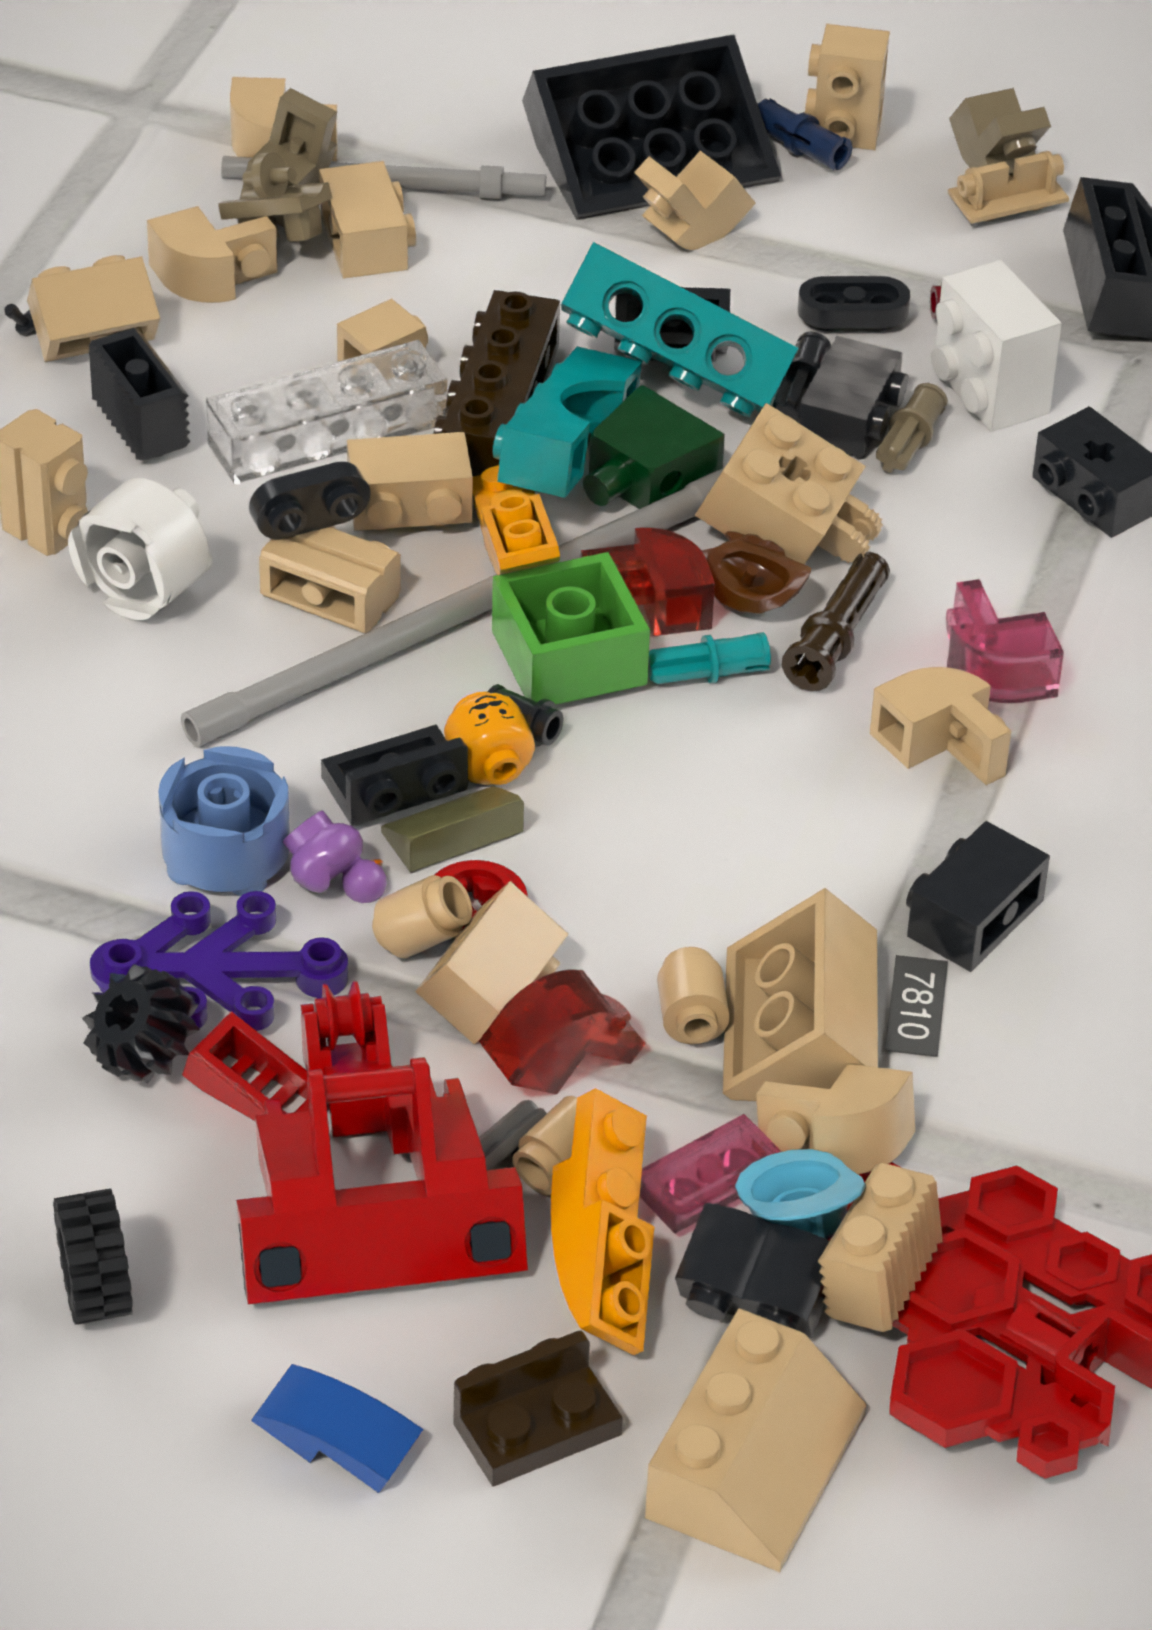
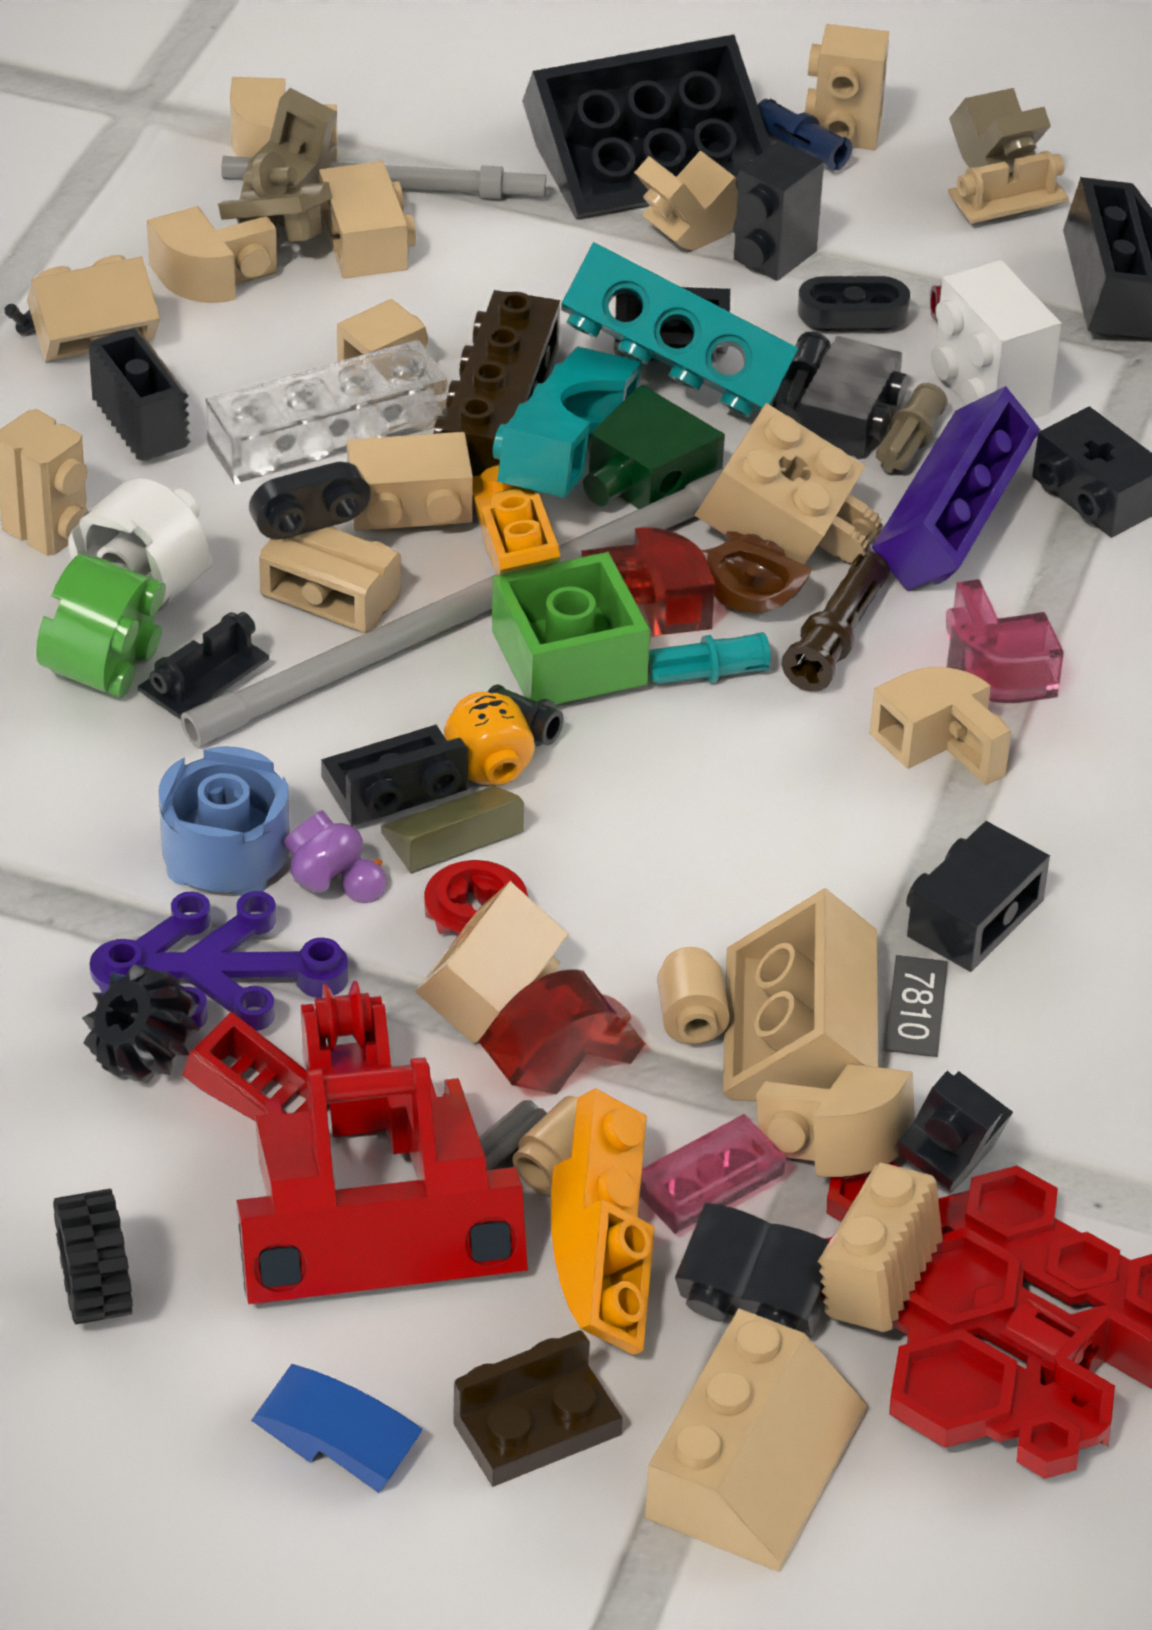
(101, 624): none -> bright green brick
(205, 669): none -> black hinge
(421, 915): tan brick -> none
(778, 210): none -> black brick
(800, 1190): medium azure piece -> none
(953, 1130): none -> black brick
(956, 489): none -> dark purple brick

